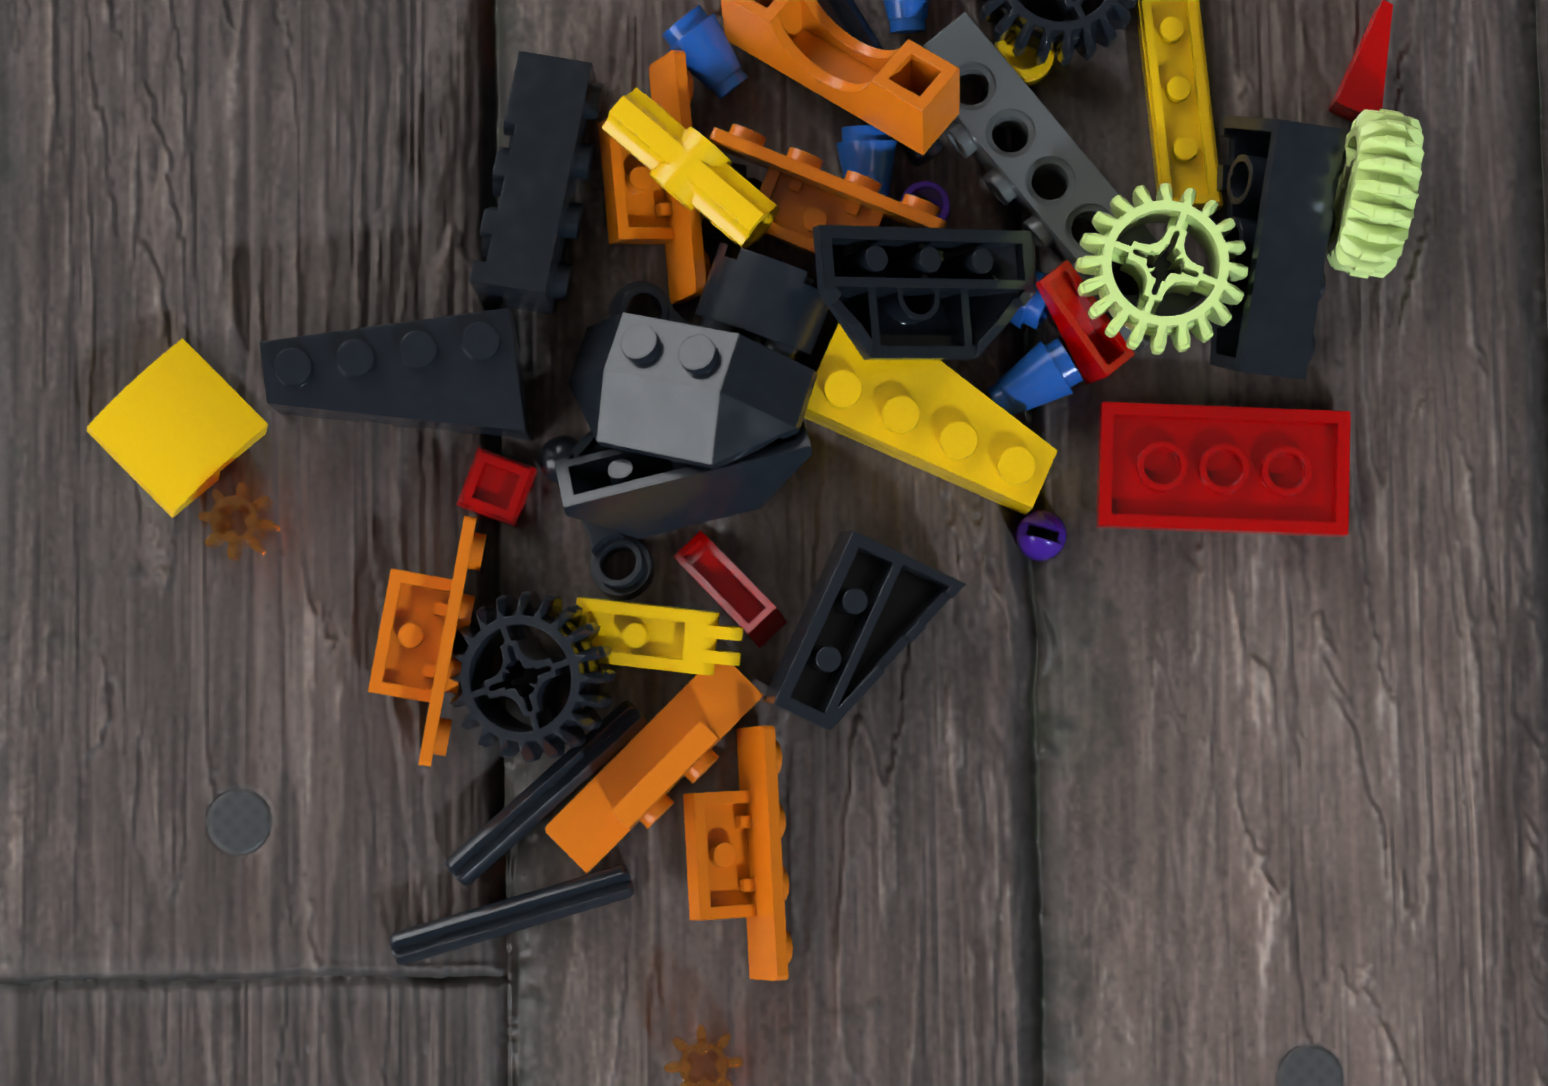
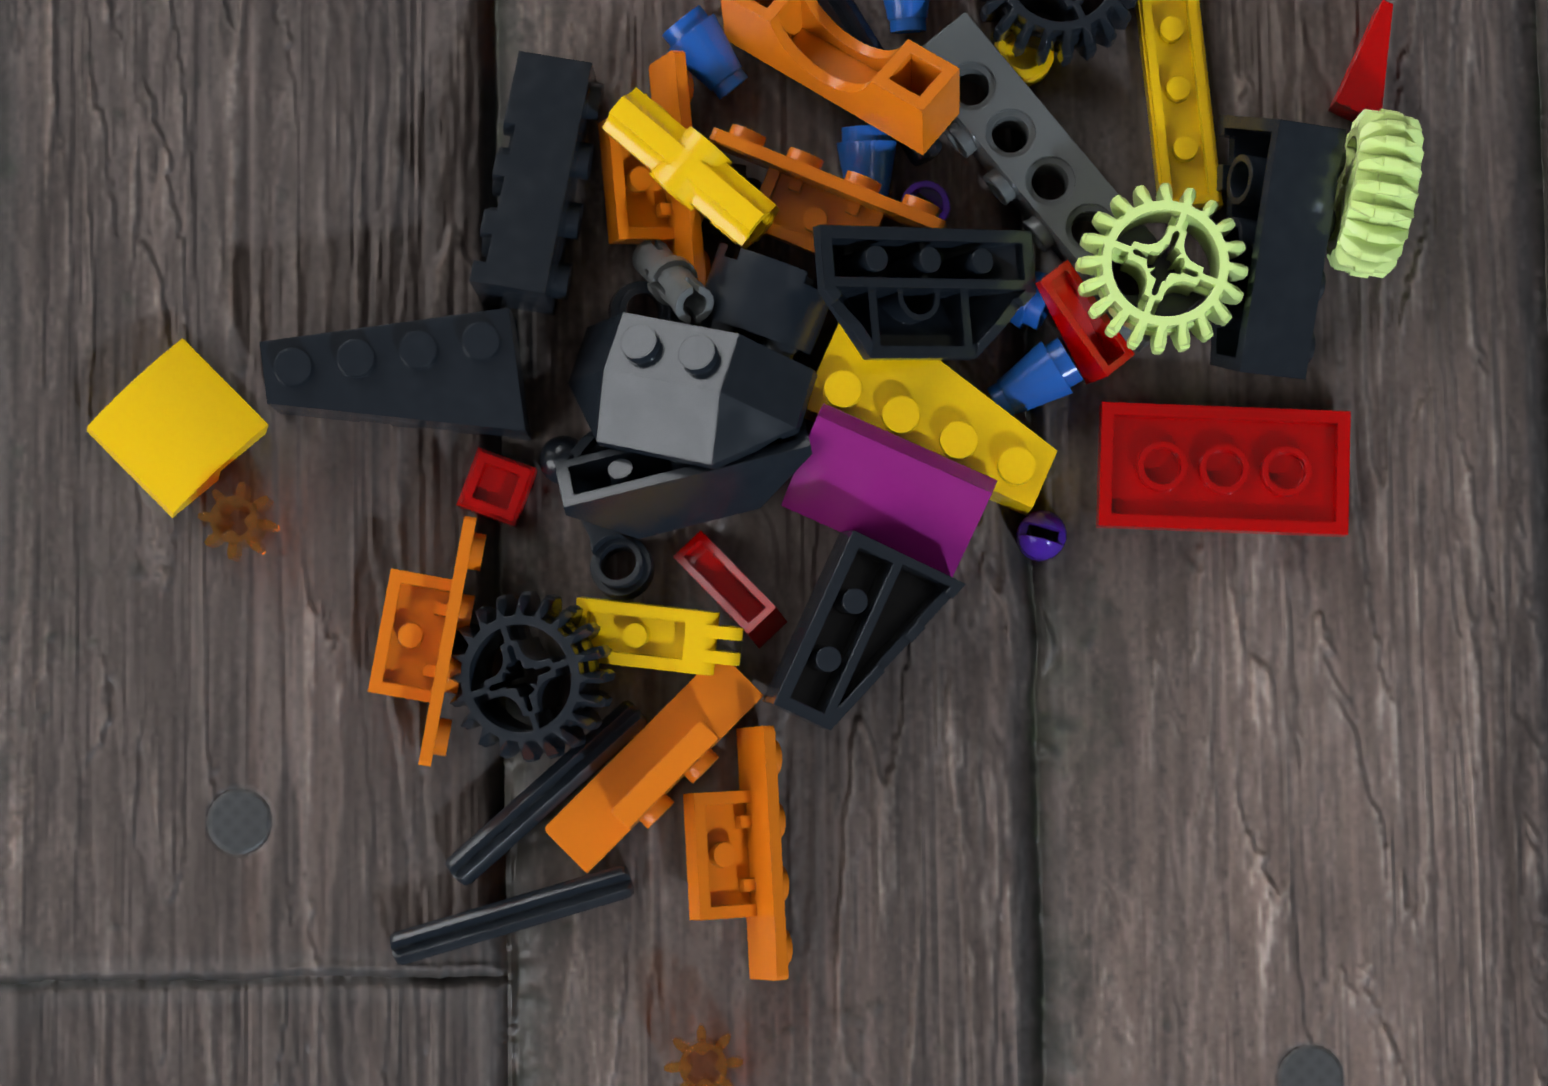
(673, 281): none -> dark grey pin
(888, 490): none -> magenta tile

